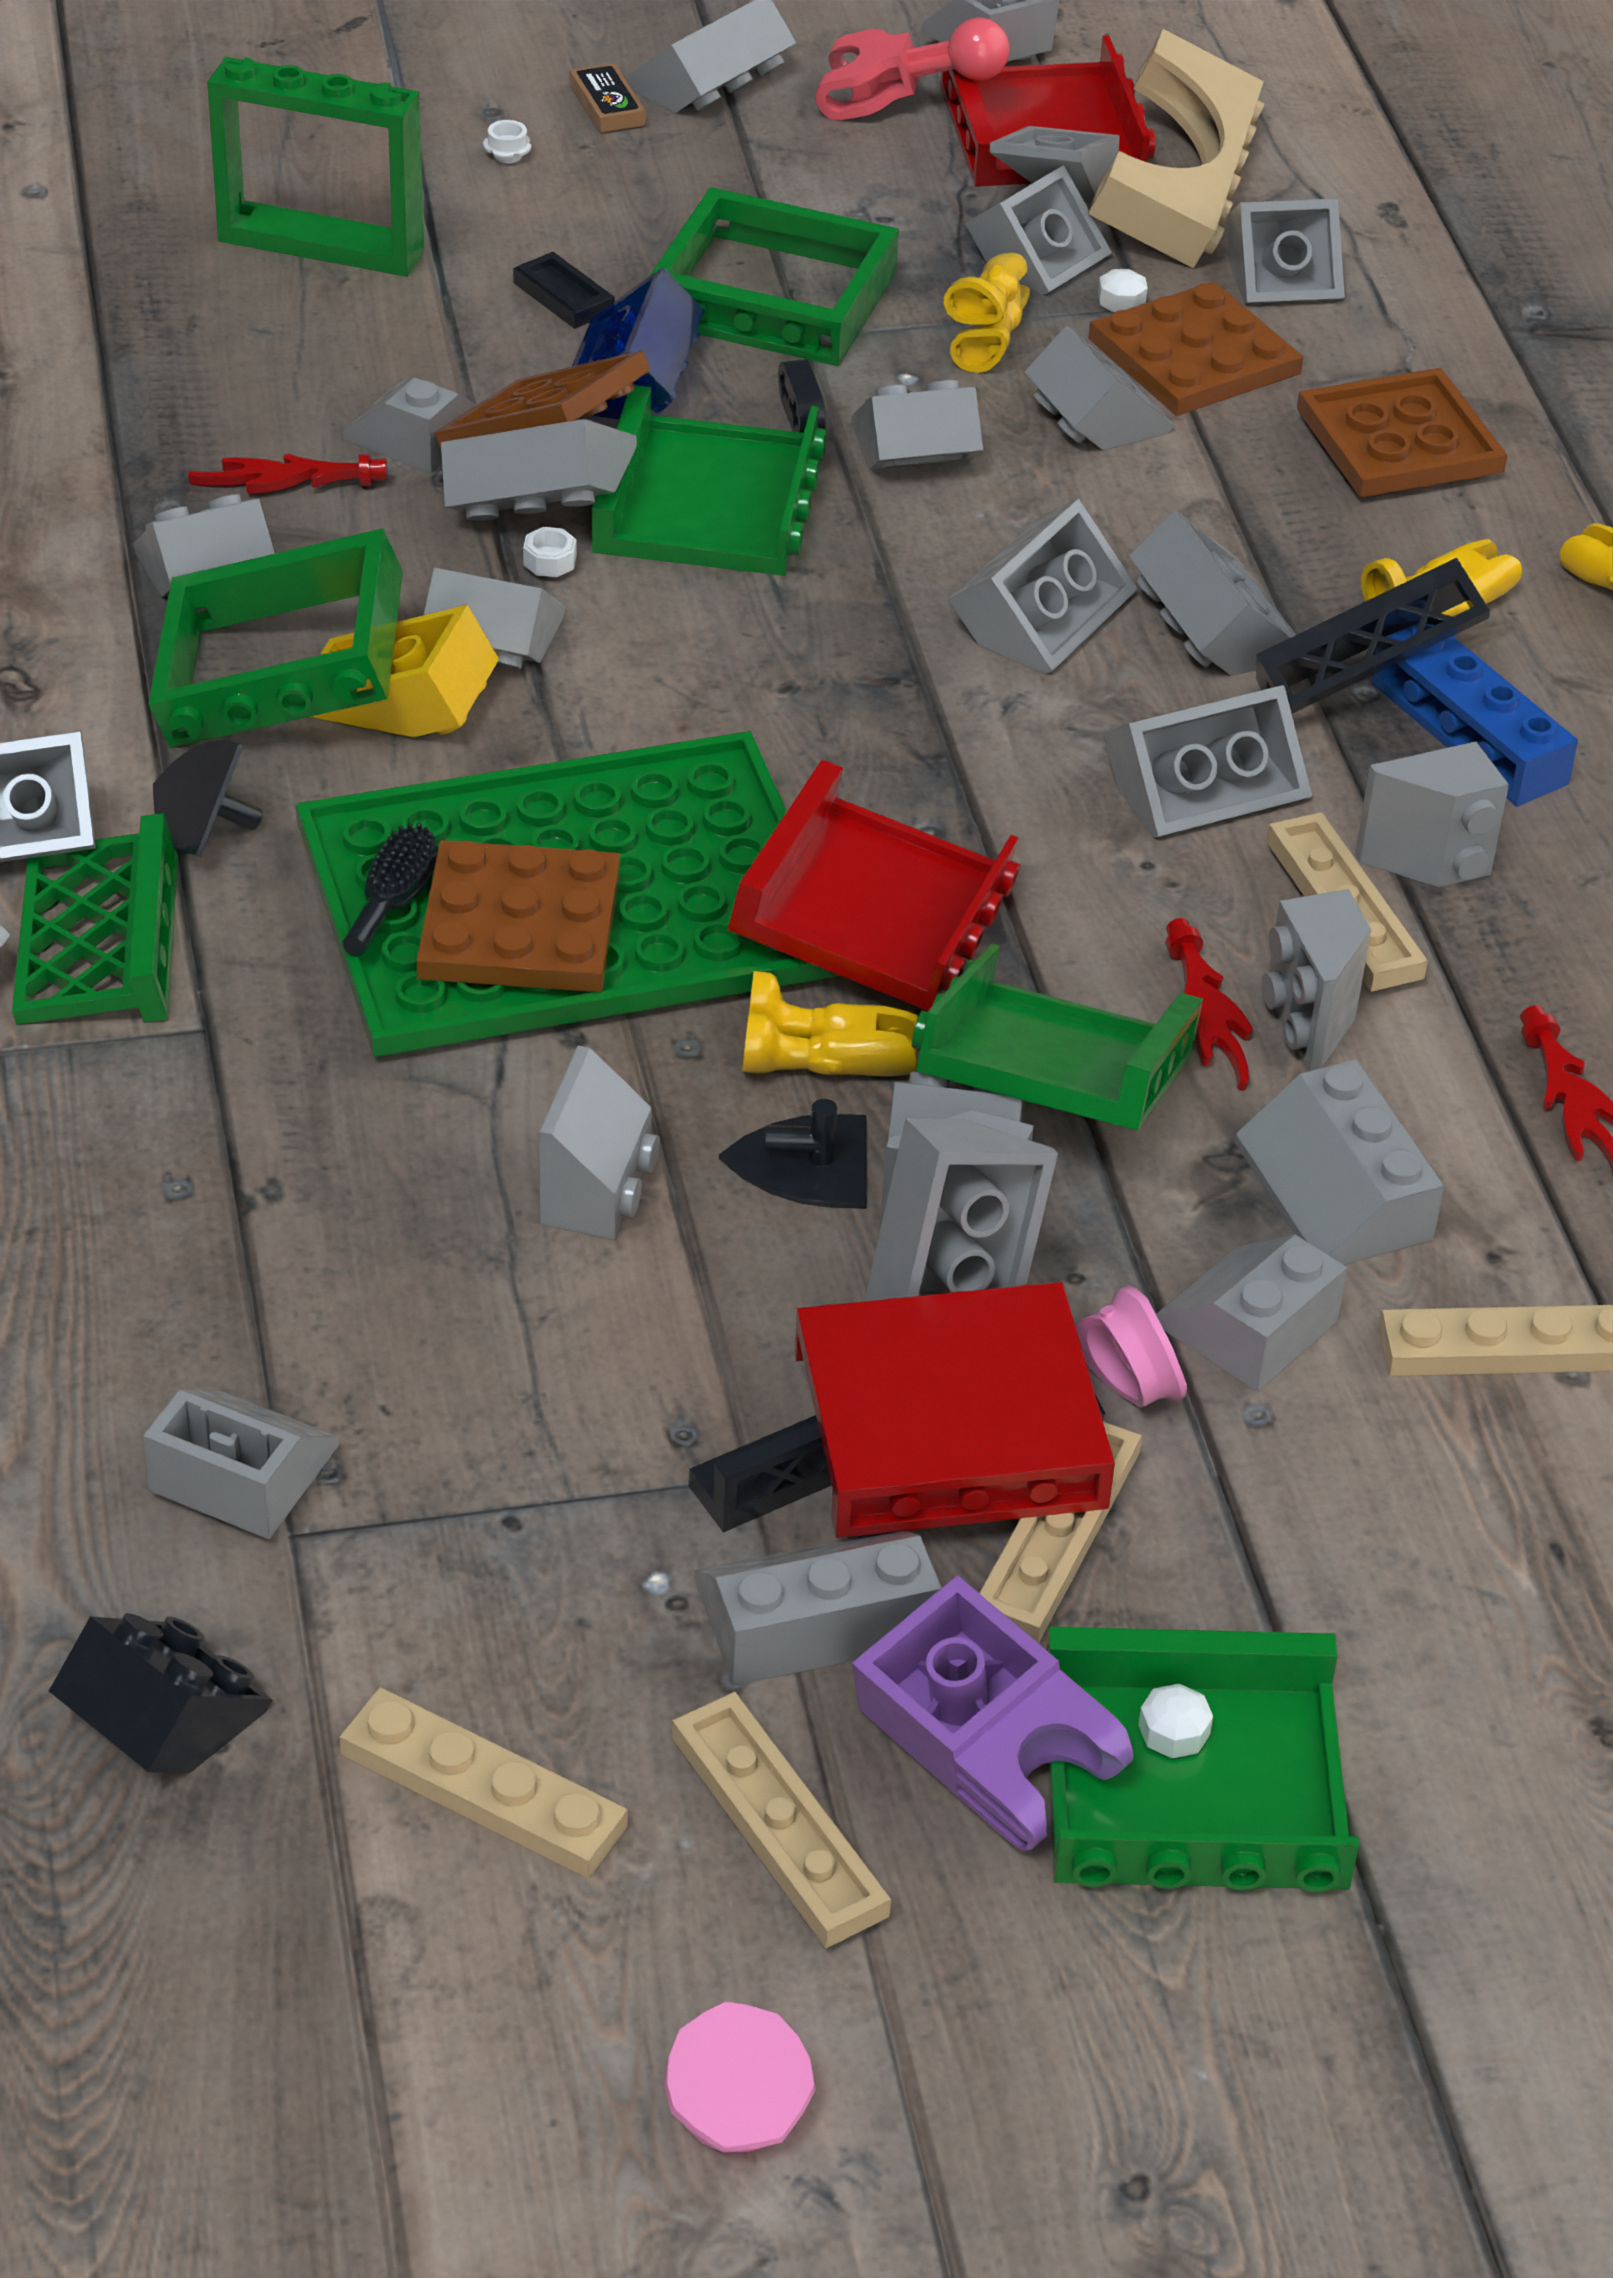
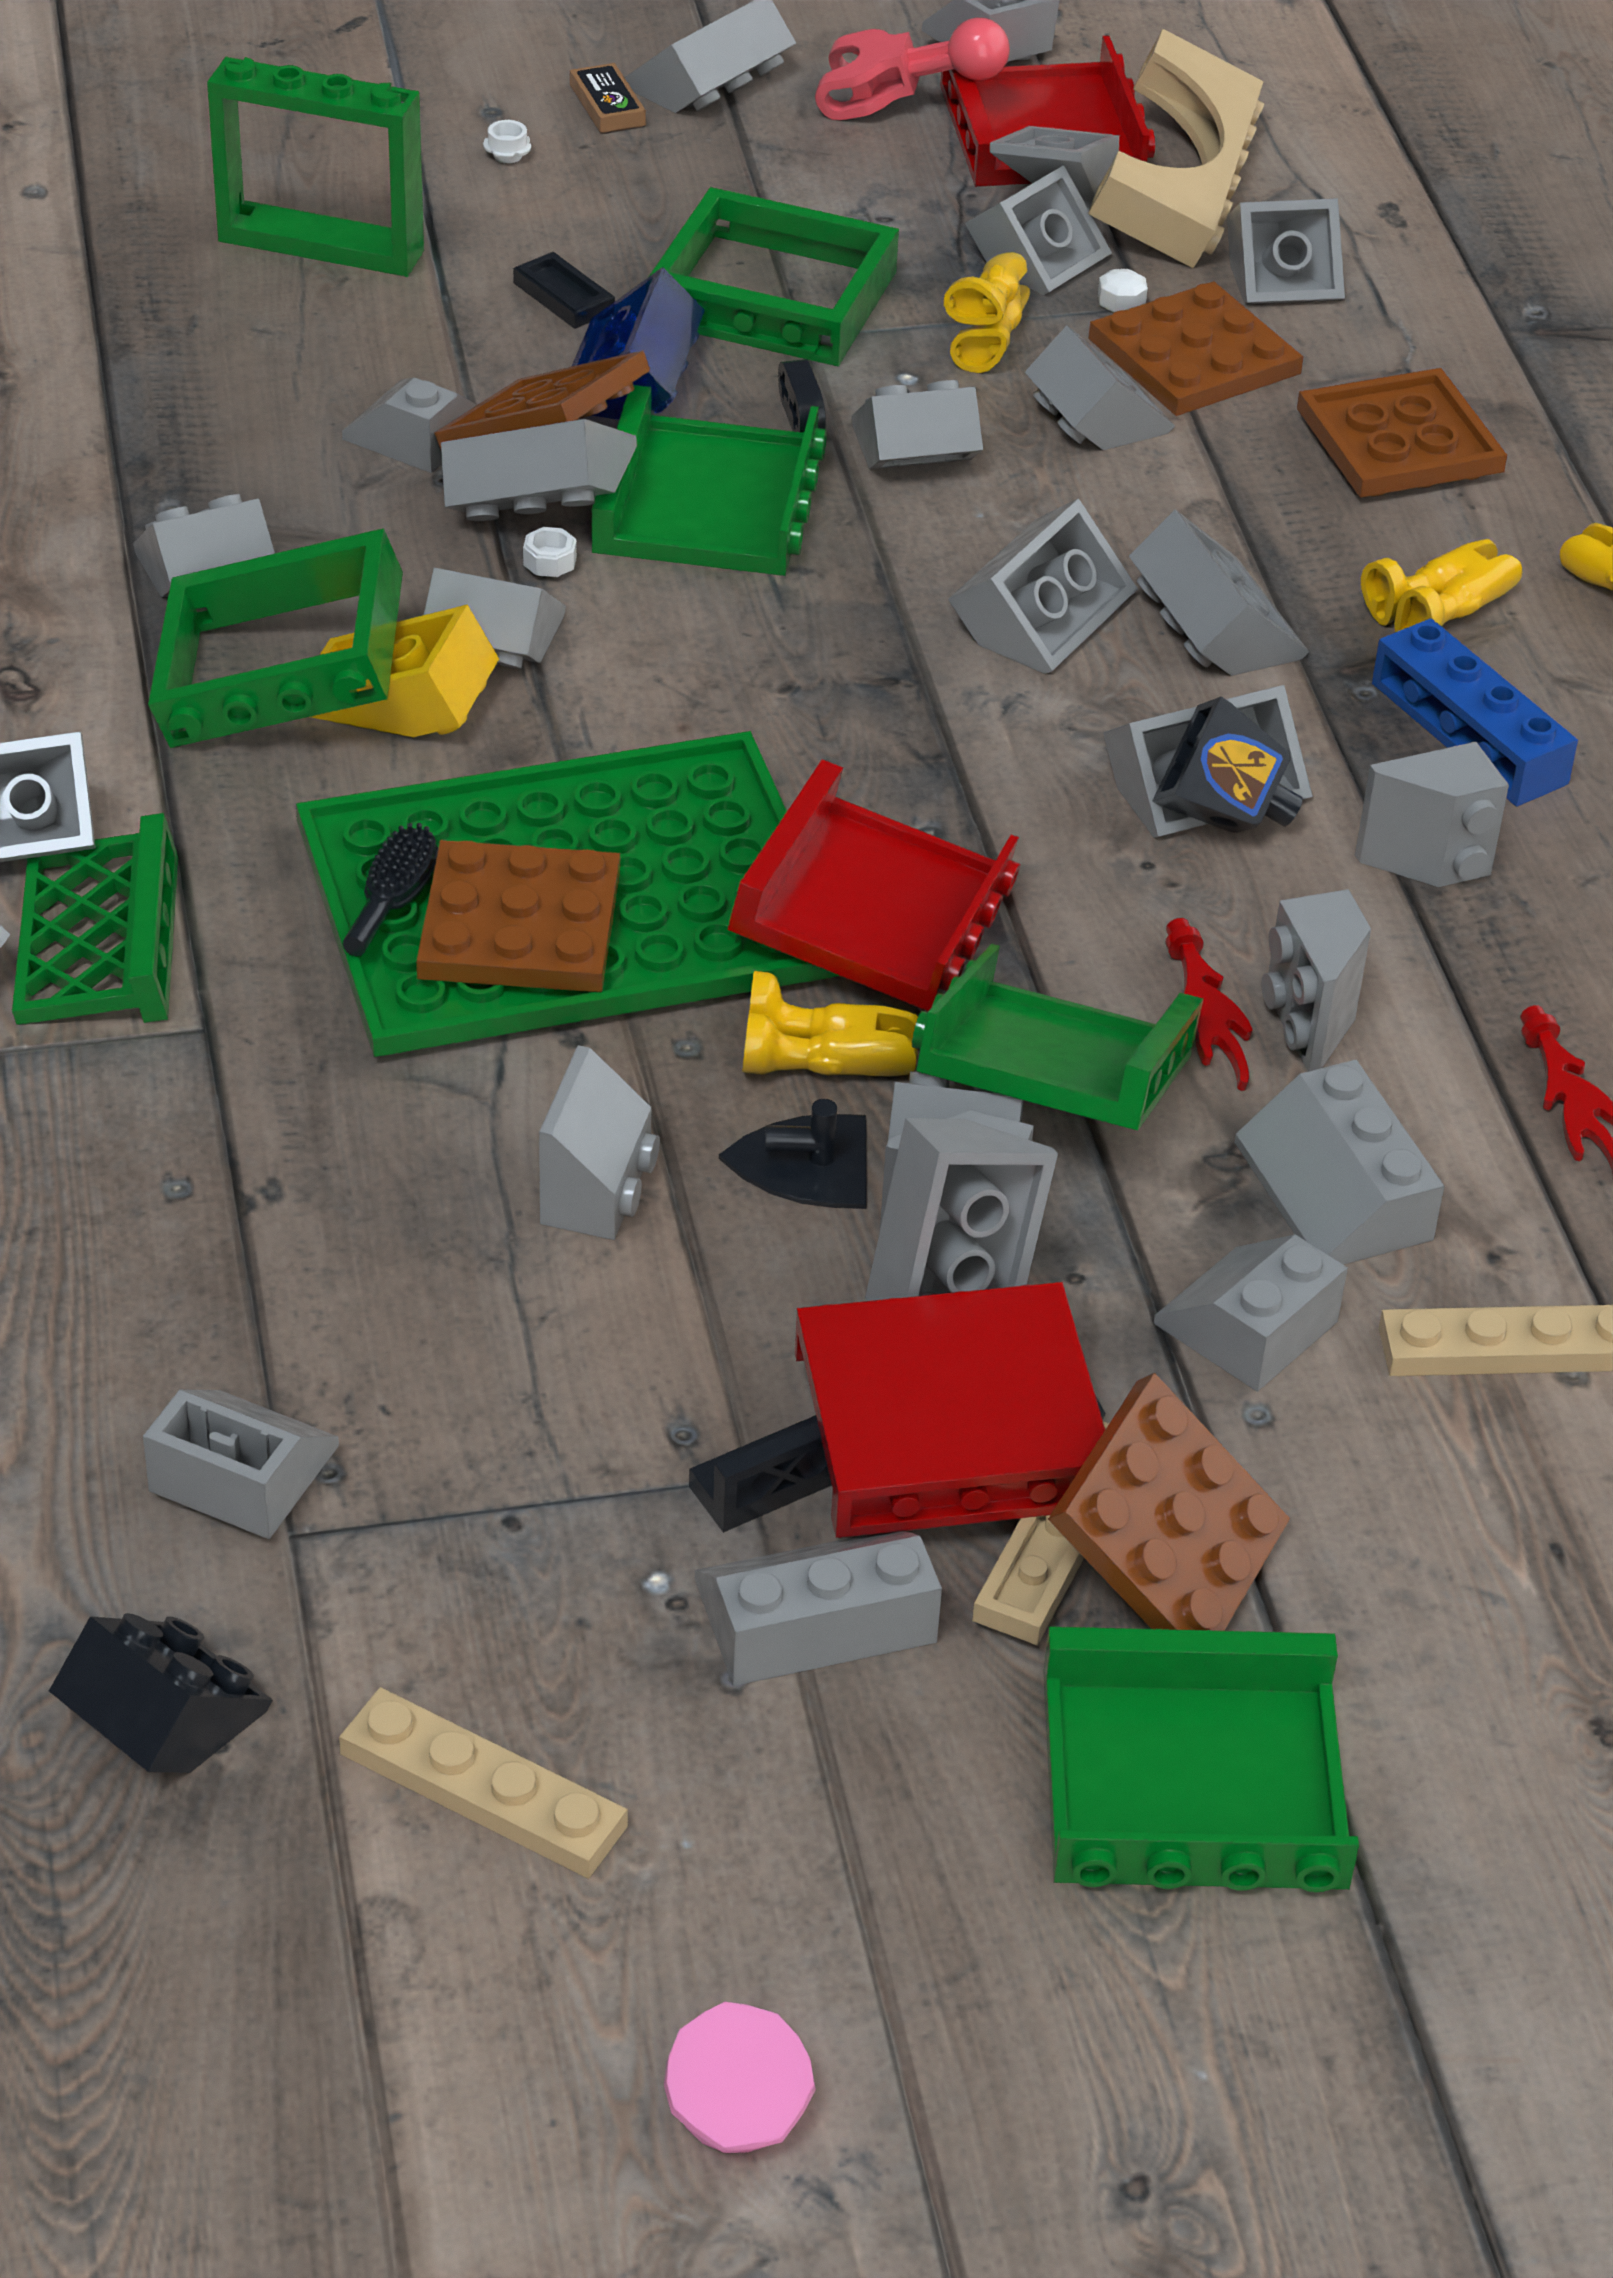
(194, 794): black shield -> none
(271, 475): red piece -> none
(781, 1820): tan plate -> none
(984, 1708): medium lavender brick -> none
(1131, 1350): bright pink hat -> none
(1169, 1514): none -> dark orange plate
(1175, 1720): white tile -> none
(1228, 772): none -> black torso
(1324, 864): tan plate -> none
(1365, 628): black fence -> none

